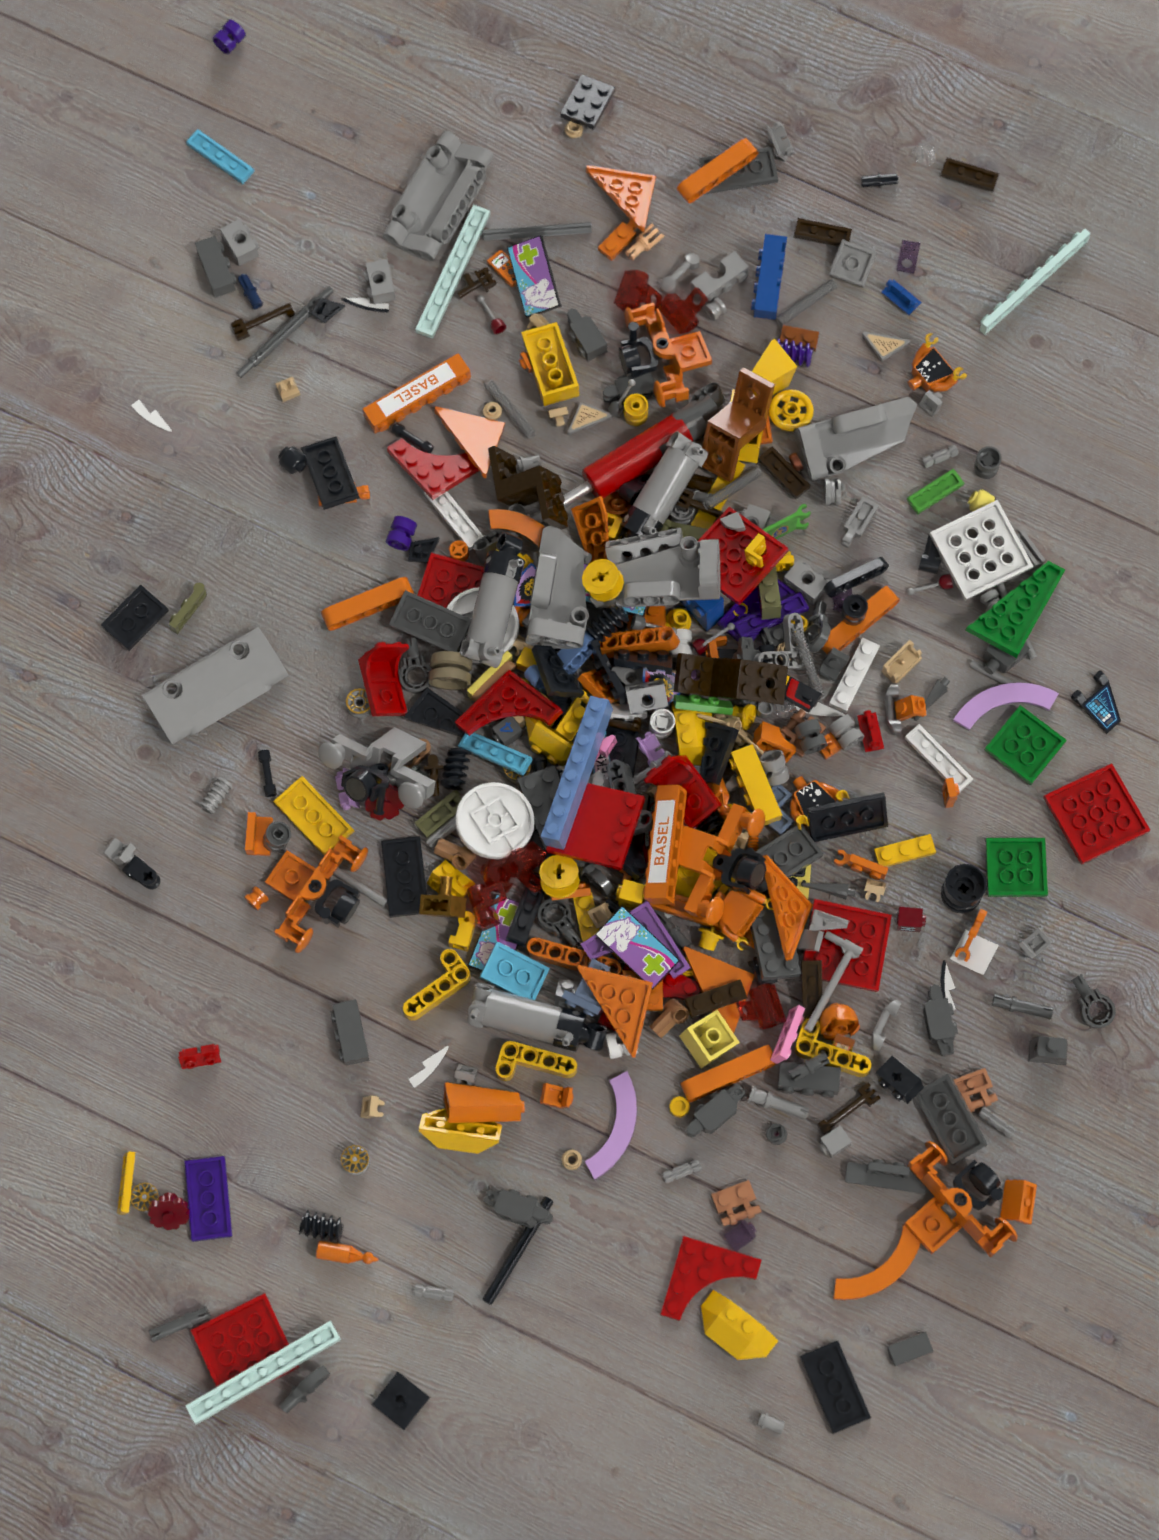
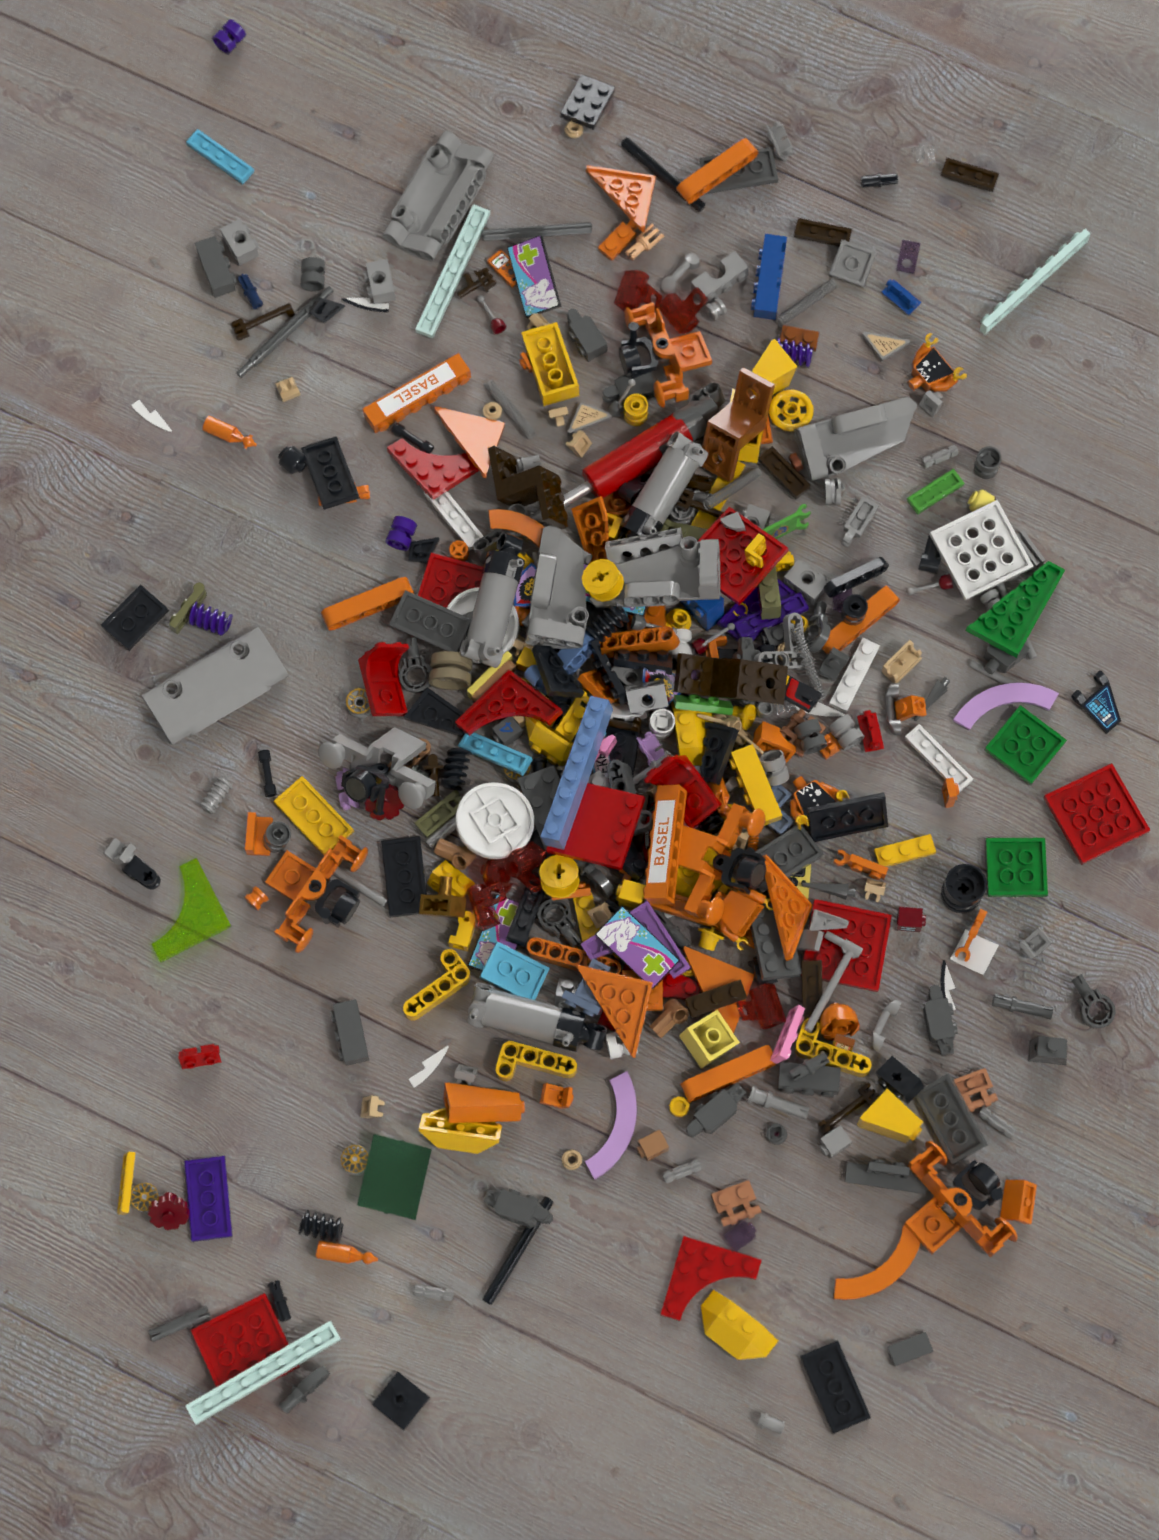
(199, 918): none -> clear neon green plate
(210, 620): none -> dark purple piece
(226, 432): none -> orange wheel
(279, 1301): none -> black axle
(313, 274): none -> dark grey wheel
(394, 1177): none -> clear green piece
(579, 443): none -> tan tile
(652, 1145): none -> medium nougat brick
(658, 170): none -> black axle
(891, 1119): none -> yellow slope

